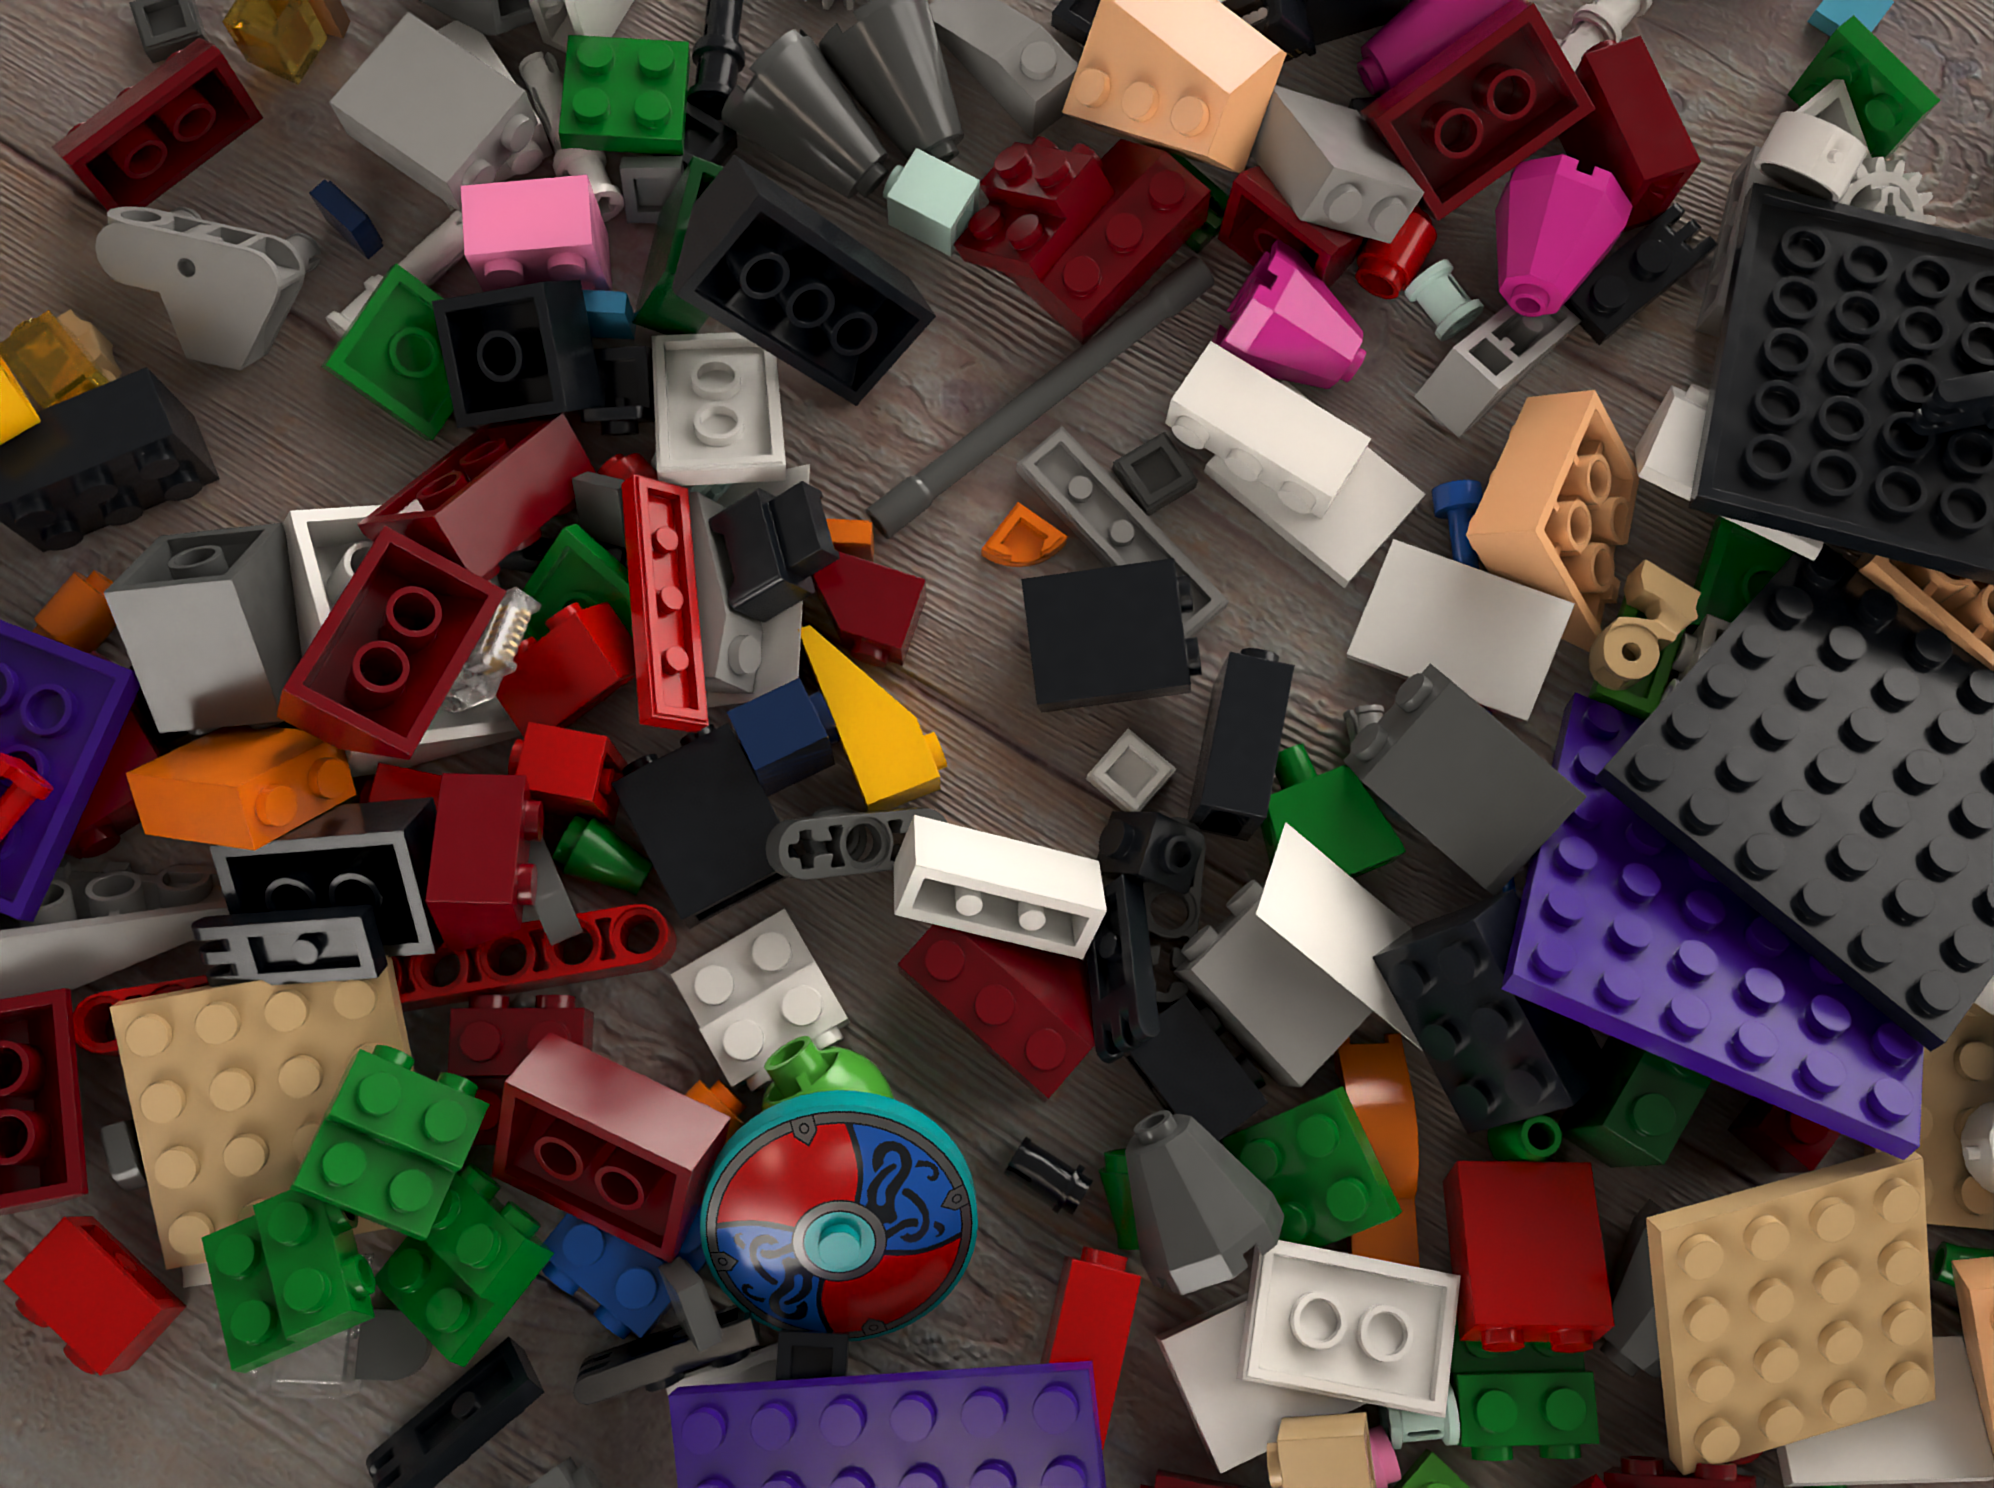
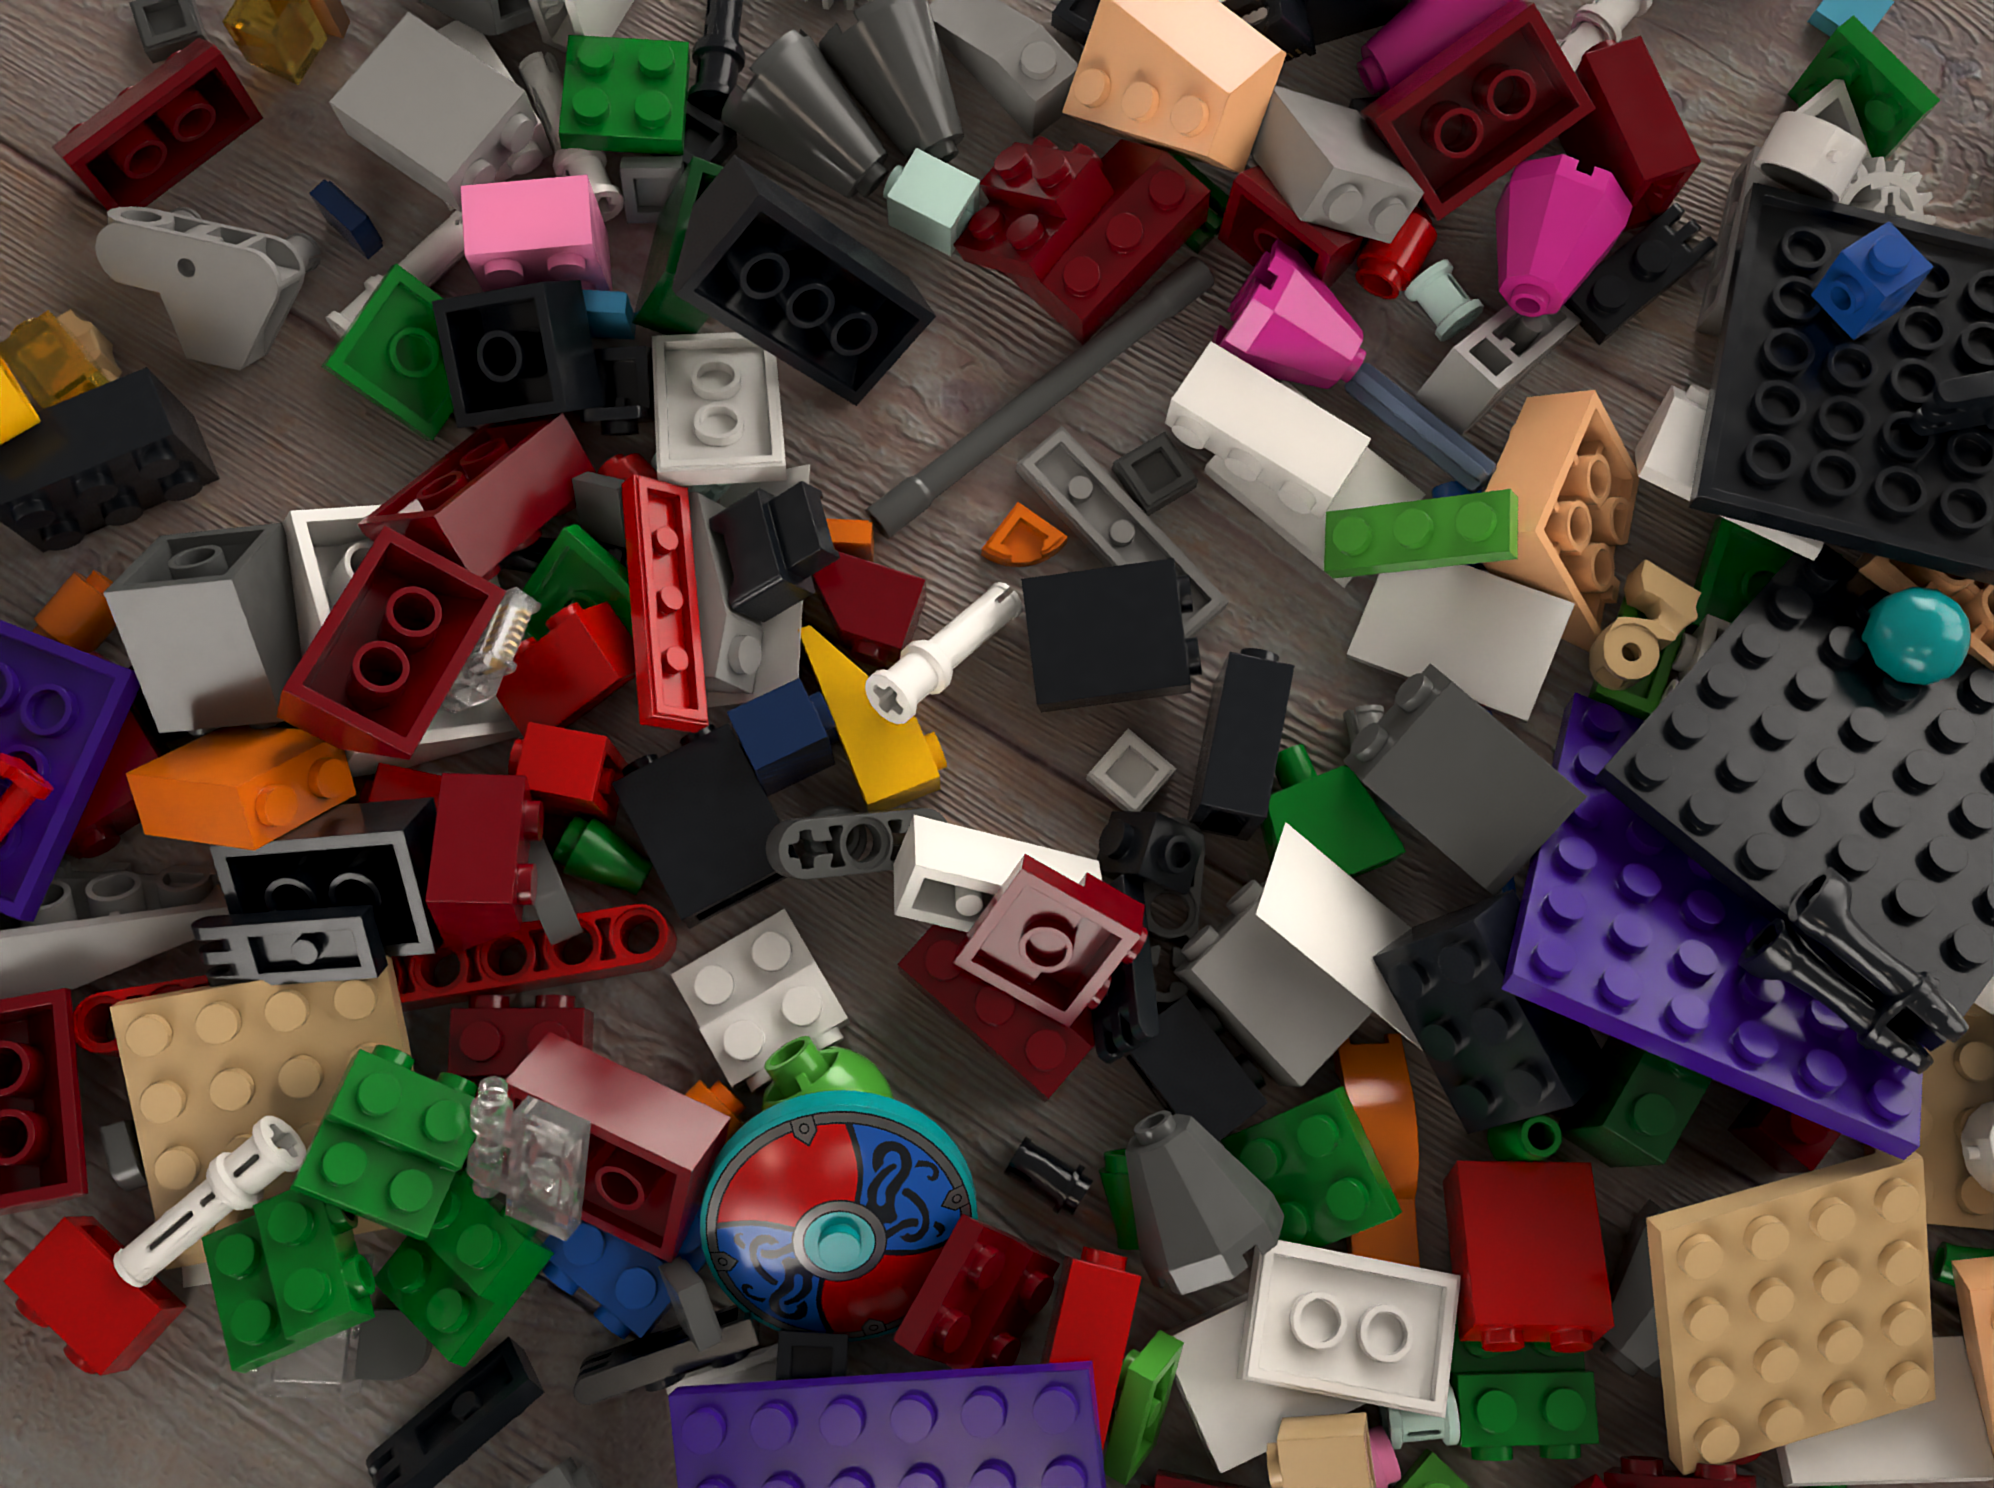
(232, 1183): none -> white pin
(530, 1156): none -> clear plate
(929, 665): none -> white pin
(977, 1298): none -> dark red plate
(1053, 939): none -> plate
(1138, 1416): none -> bright green plate
(1421, 428): none -> sand blue axle
(1422, 534): none -> bright green plate
(1825, 915): none -> black piece
(1871, 280): none -> blue brick
(1918, 635): none -> teal hair

